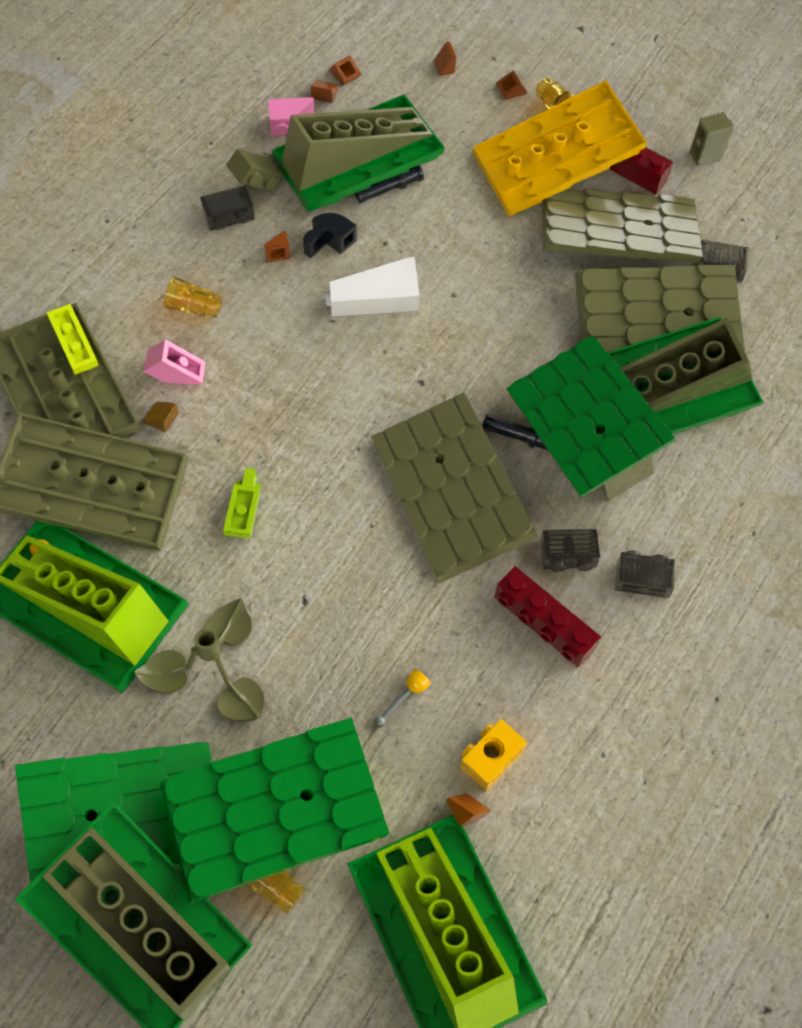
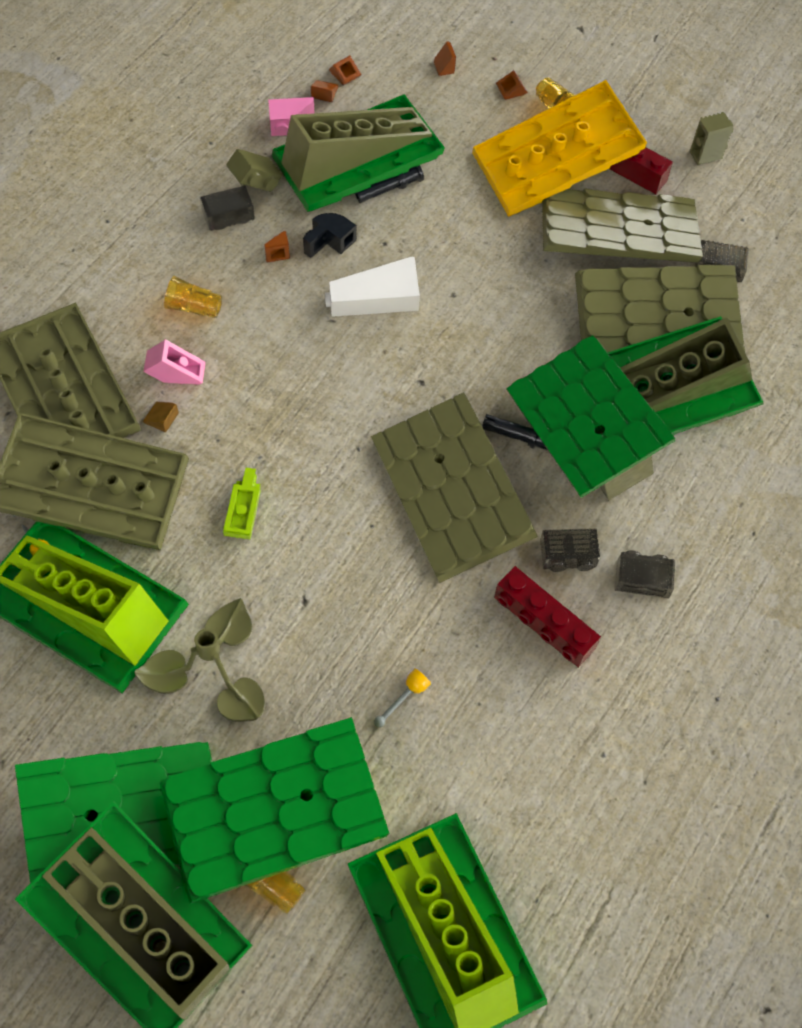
(72, 339): neon yellow plate -> none
(466, 809): dark orange slope -> none
(488, 770): yellow brick -> none

